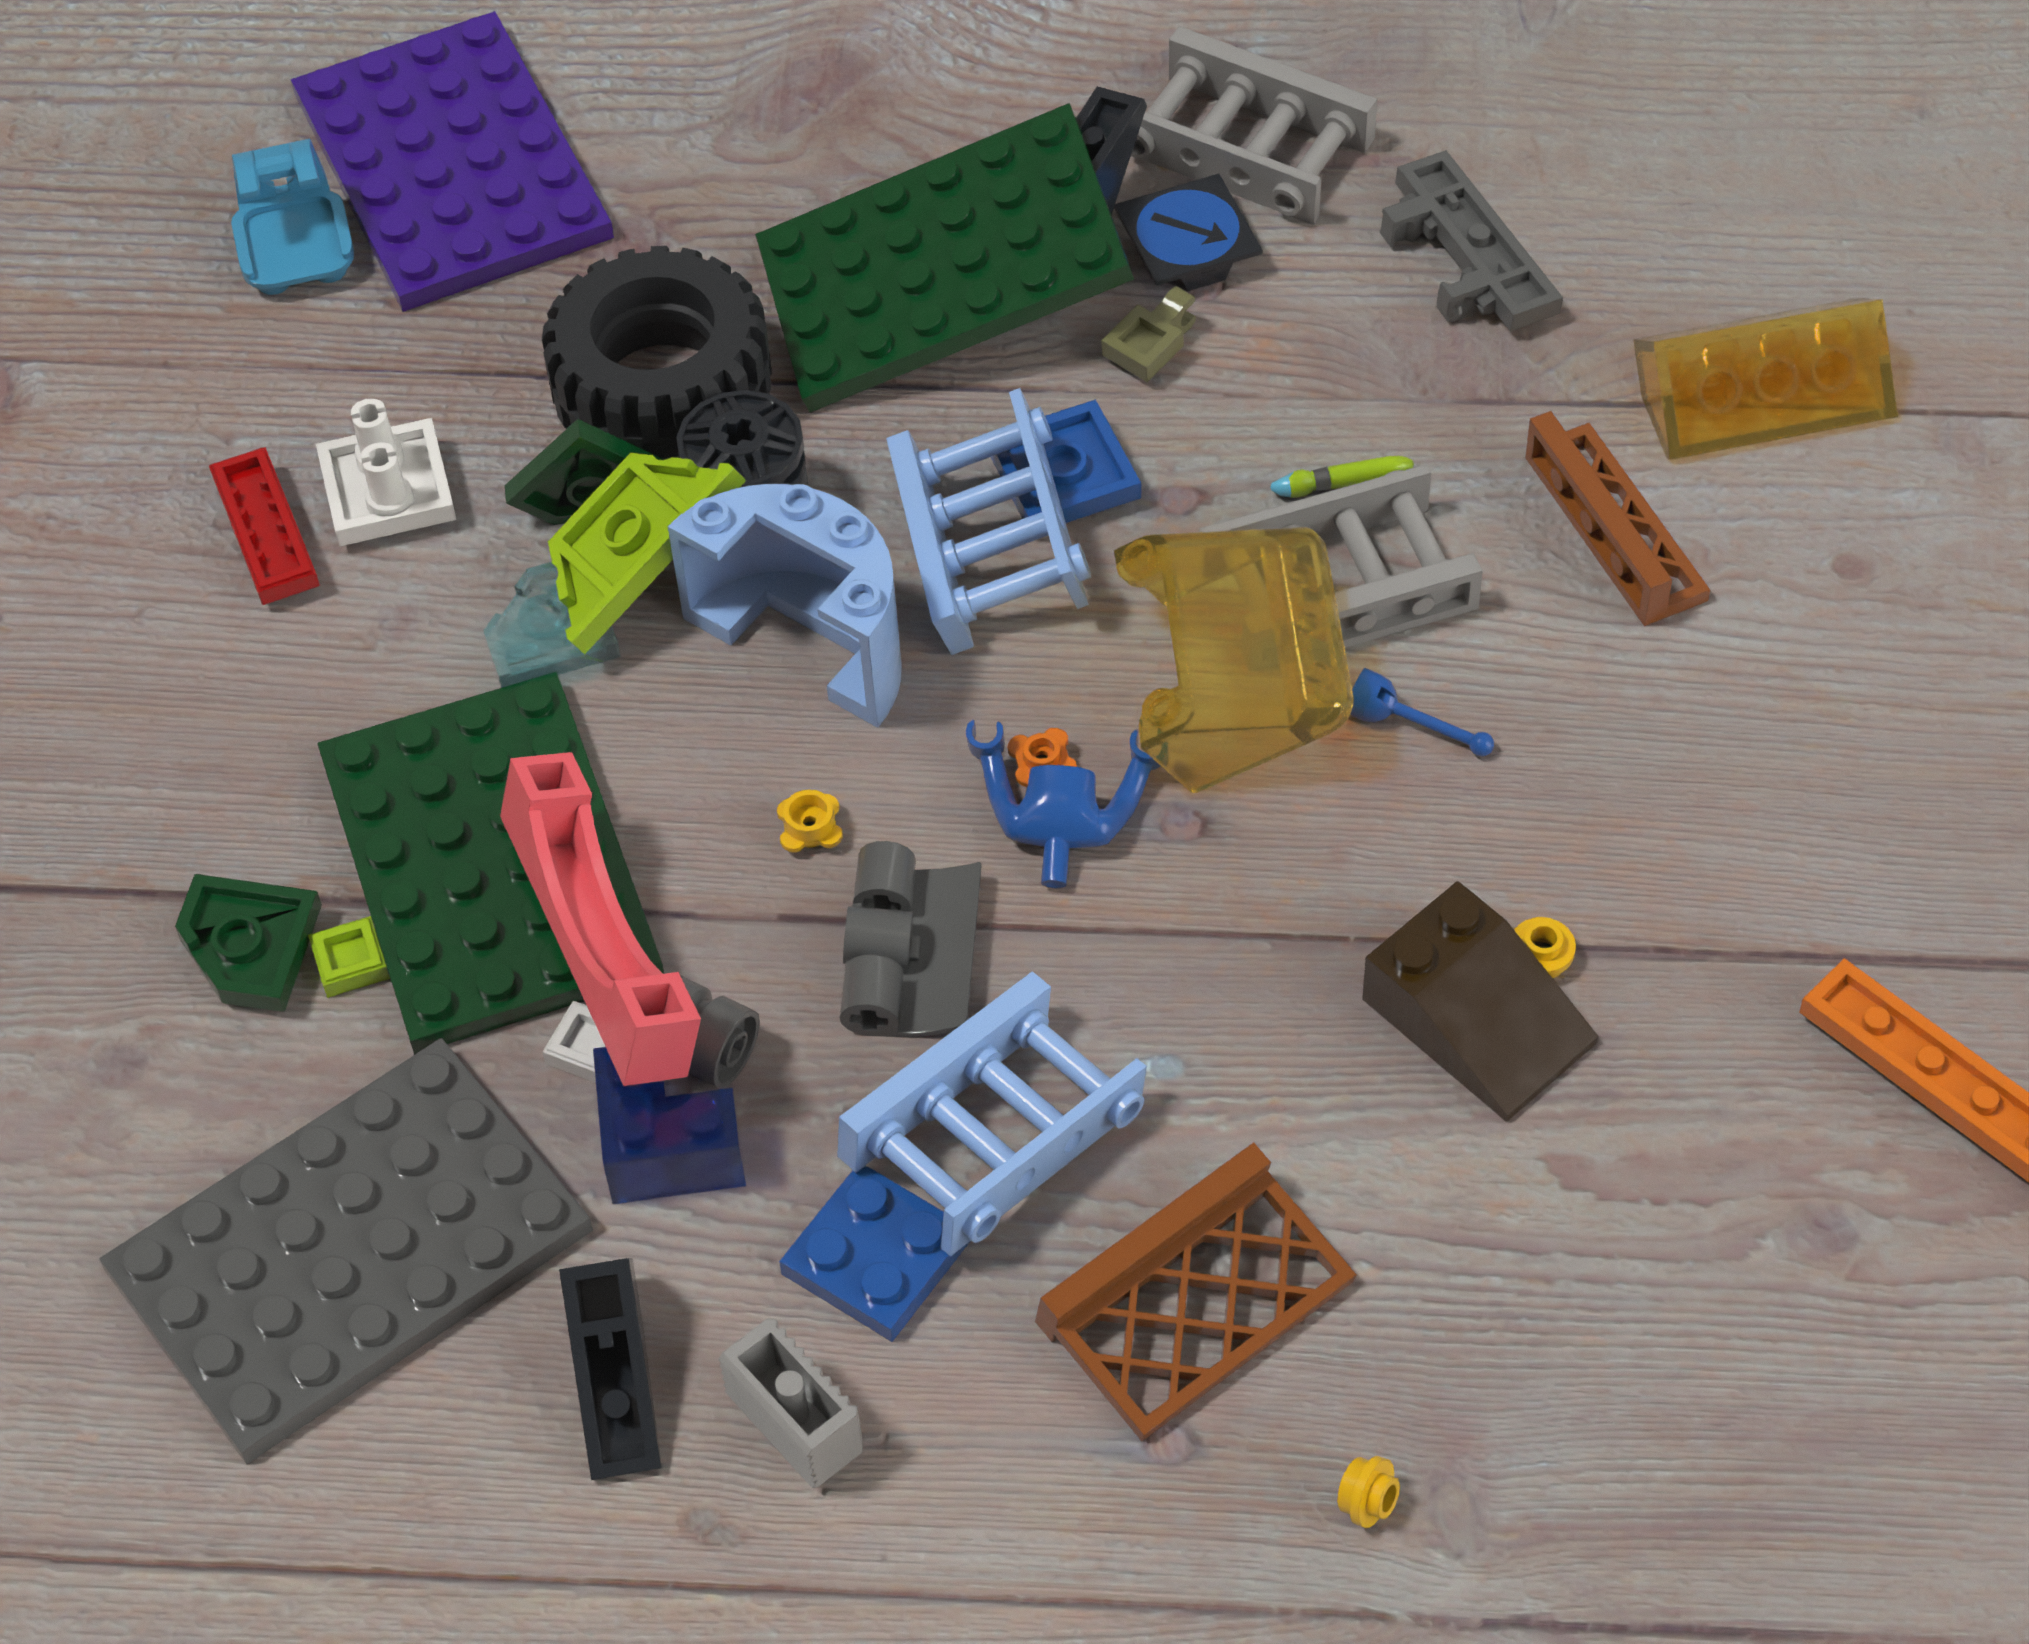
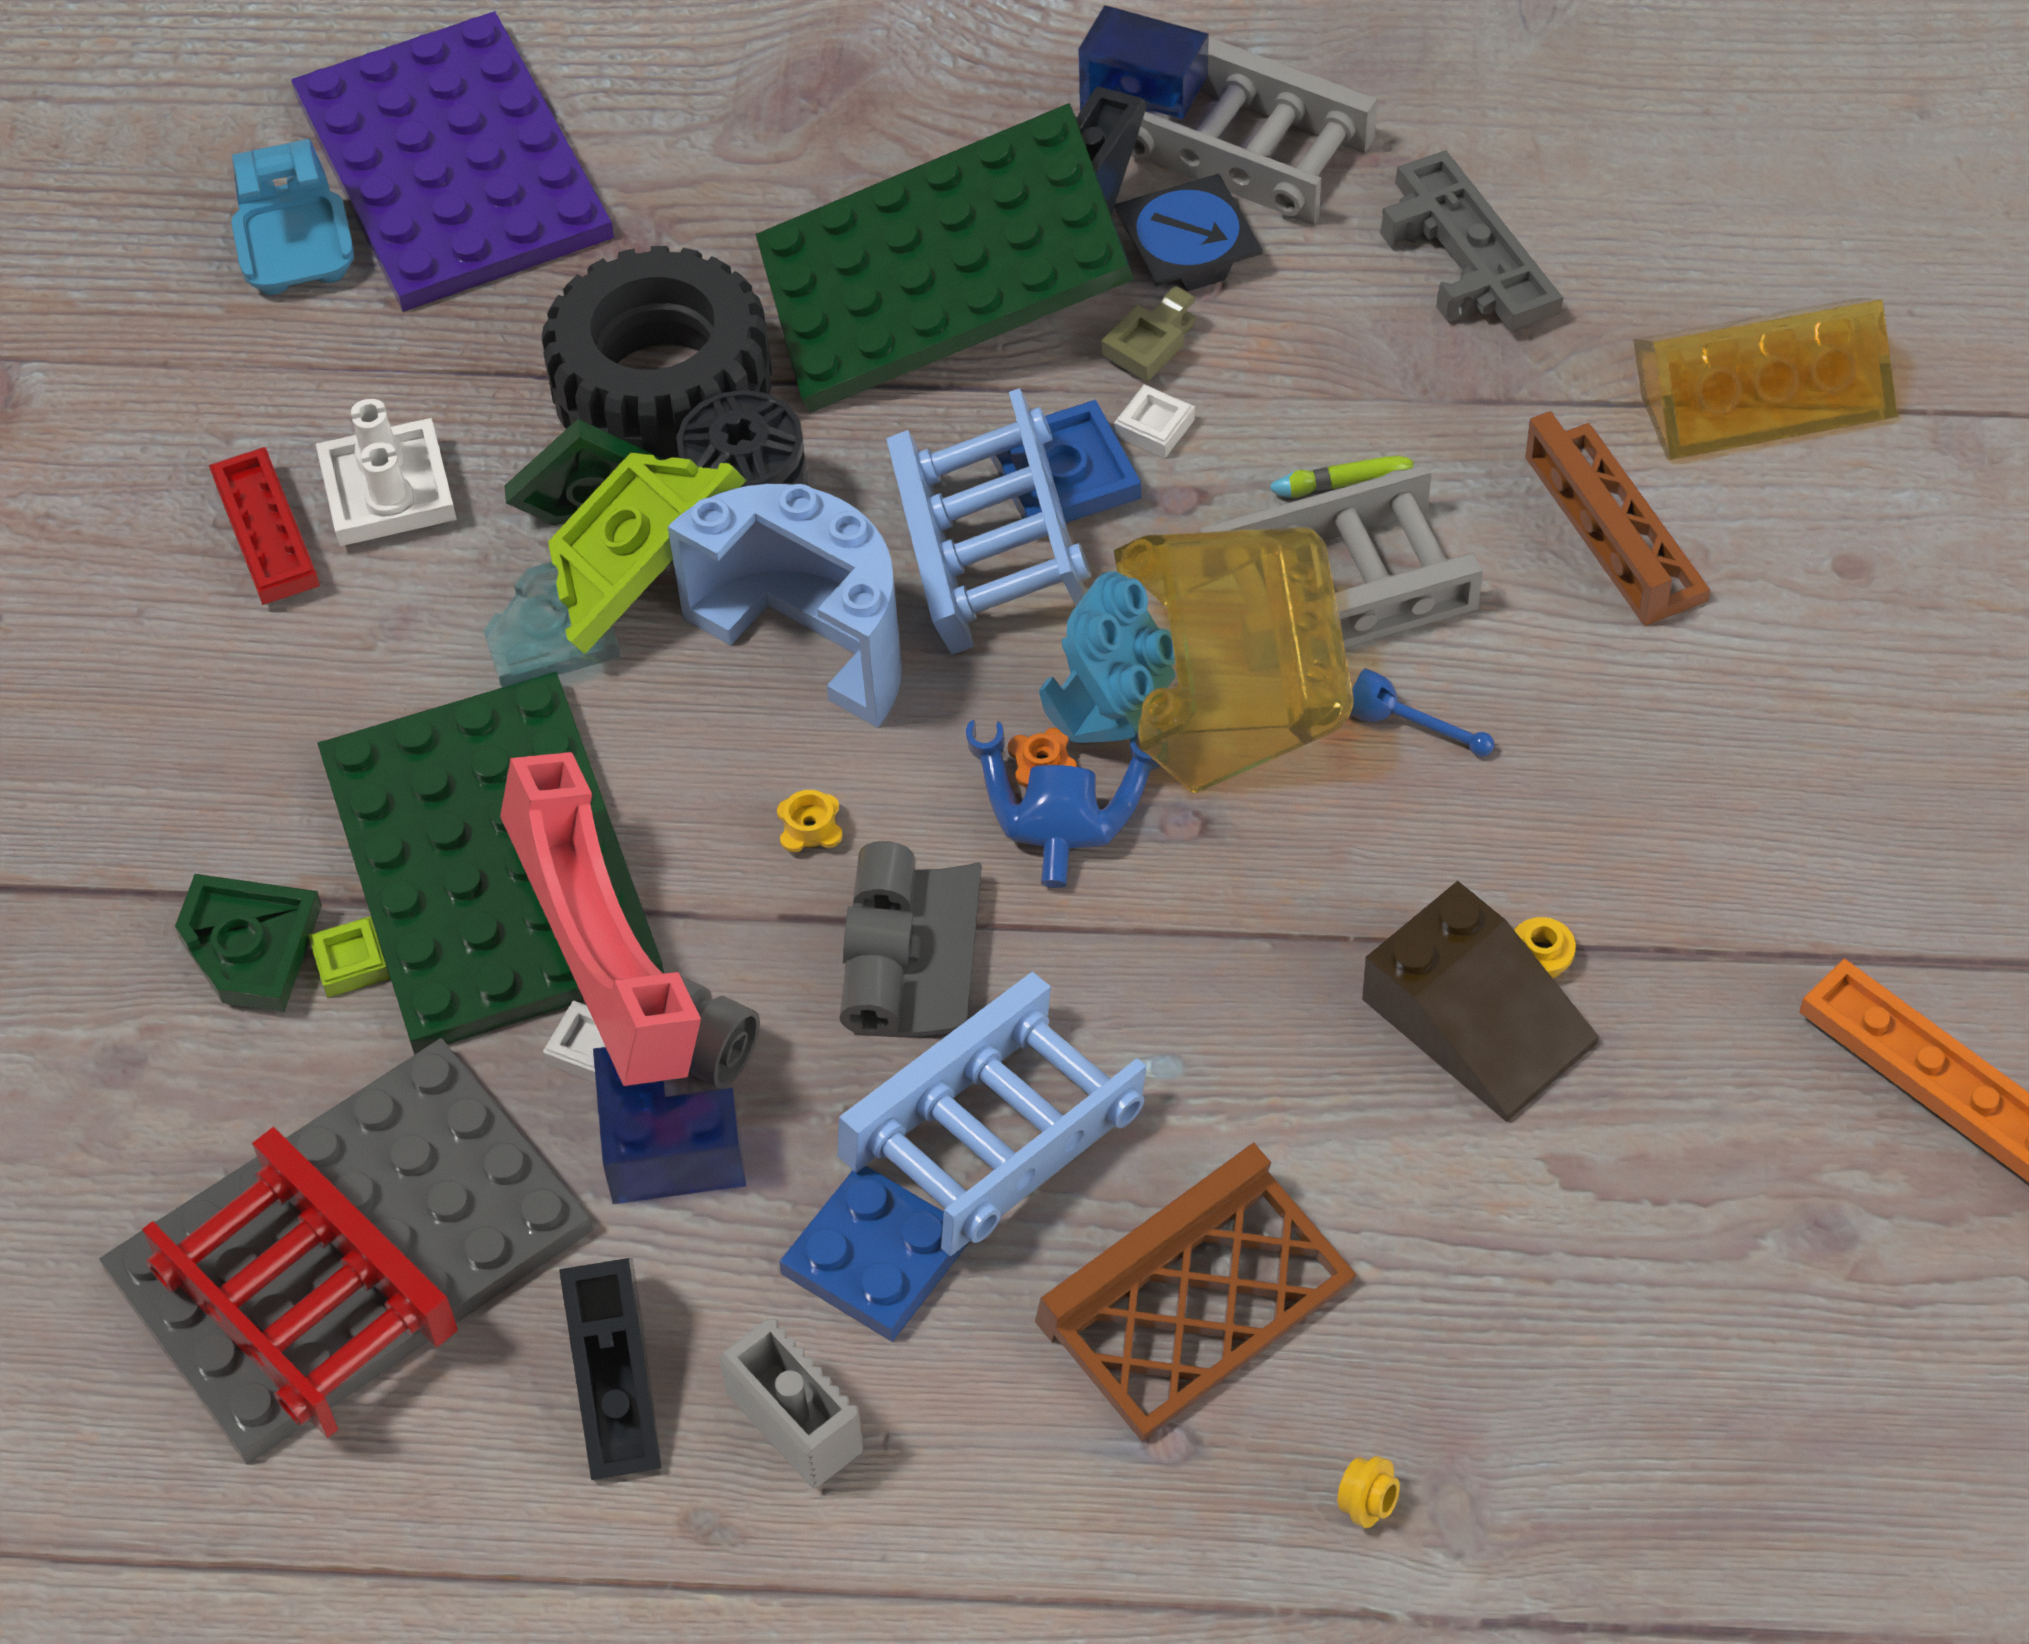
(324, 1219): none -> red fence
(1113, 663): none -> dark azure piece
(1143, 60): none -> clear blue brick
(1154, 421): none -> white tile

